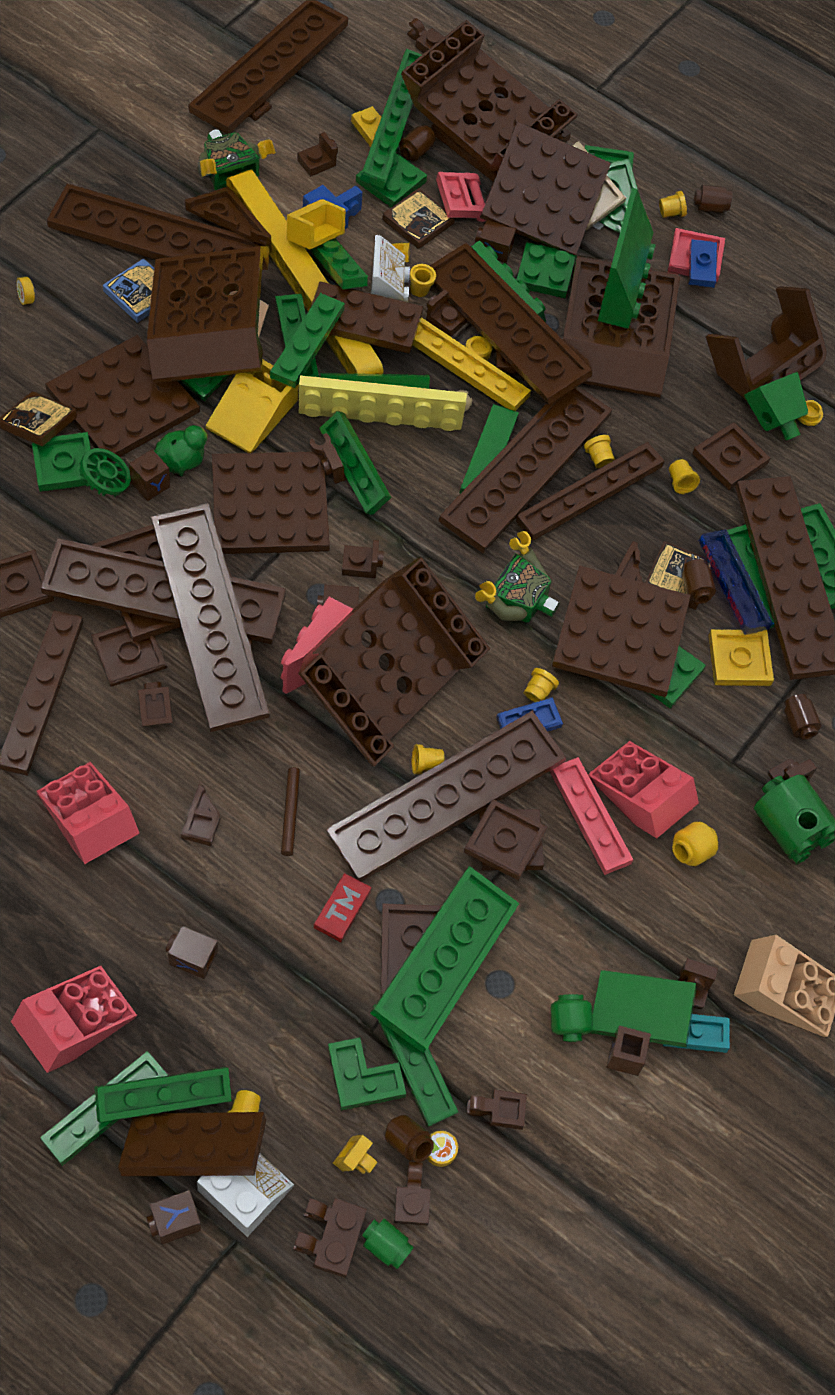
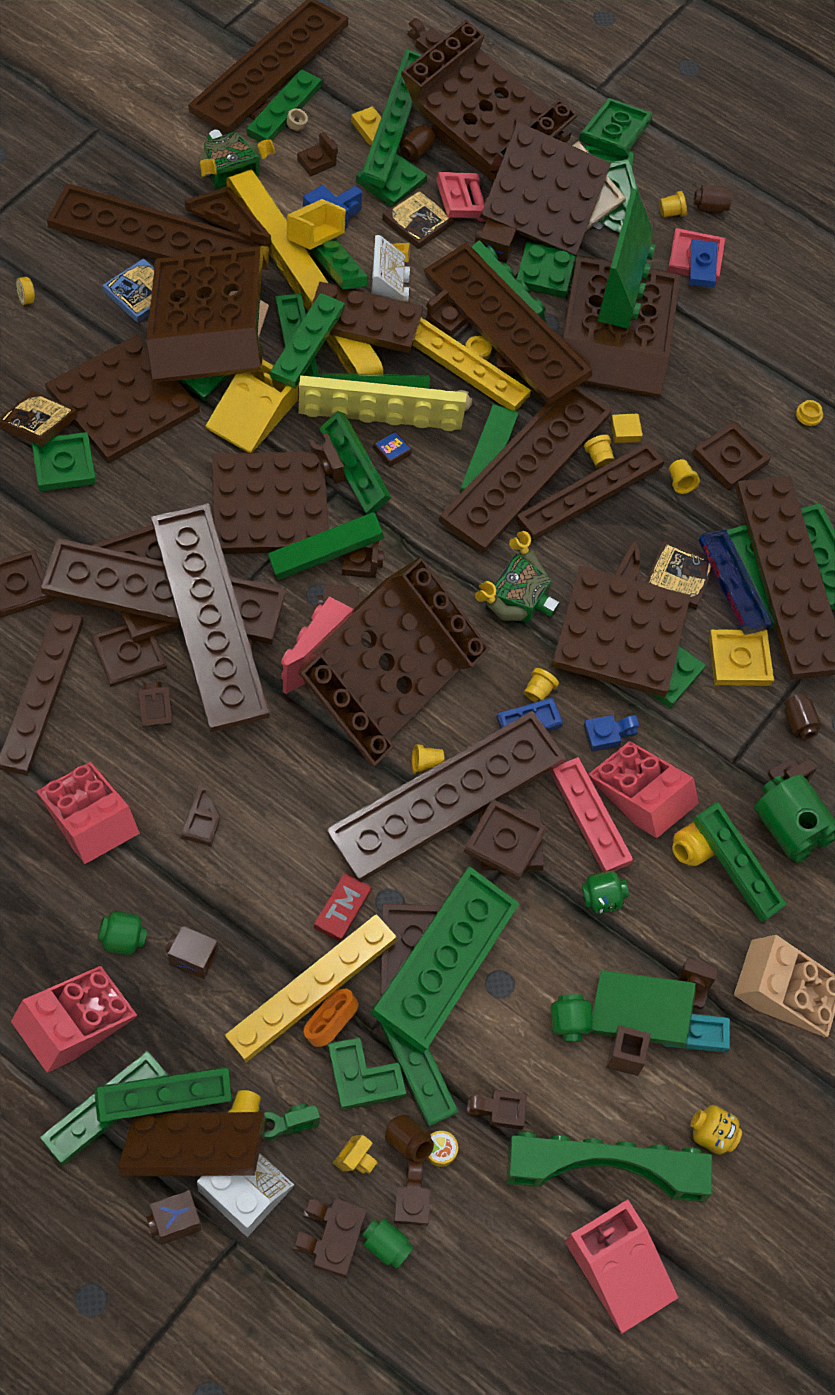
(105, 472): green wheel -> none
(121, 933): none -> green head
(149, 475): reddish brown brick -> none
(187, 451): green piece -> none
(274, 116): none -> green plate
(290, 811): reddish brown bar -> none
(297, 1120): none -> green plate
(298, 114): none -> tan hinge
(310, 988): none -> yellow plate
(326, 546): none -> green tile
(331, 1017): none -> orange plate
(392, 448): none -> tile
(422, 278): yellow piece -> none
(604, 892): none -> green head
(606, 733): none -> blue plate
(616, 127): none -> green tile
(622, 1266): none -> coral slope
(626, 428): none -> yellow tile
(678, 1174): none -> green arch
(698, 581): reddish brown brick -> none
(716, 1129): none -> yellow head
(739, 861): none -> green tile
(779, 404): green torso -> none
(795, 348): reddish brown windscreen -> none

